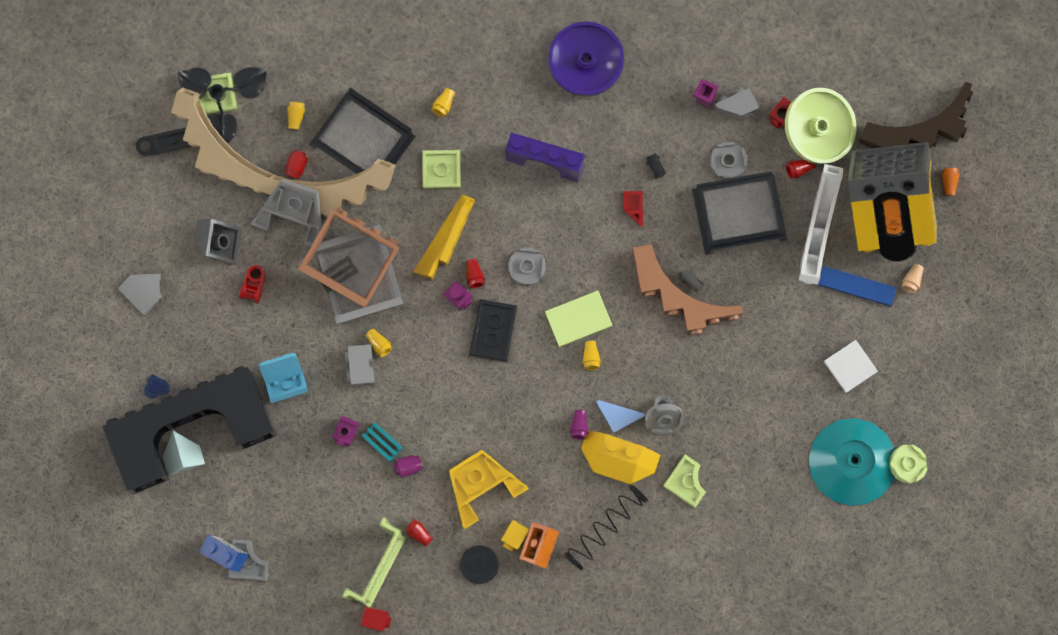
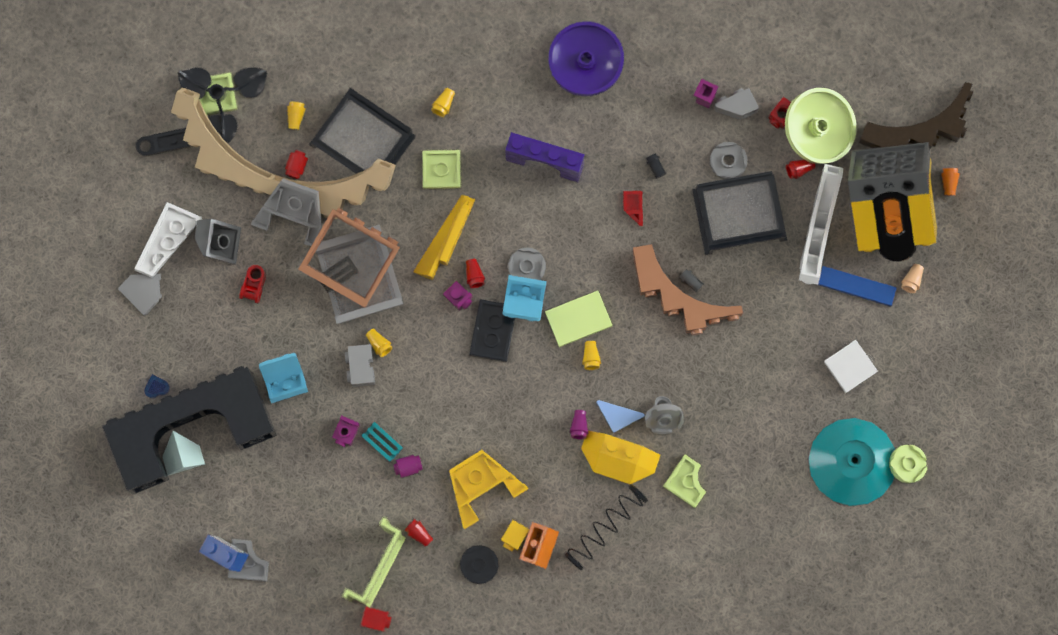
(169, 233): none -> white wing
(524, 298): none -> medium azure bracket

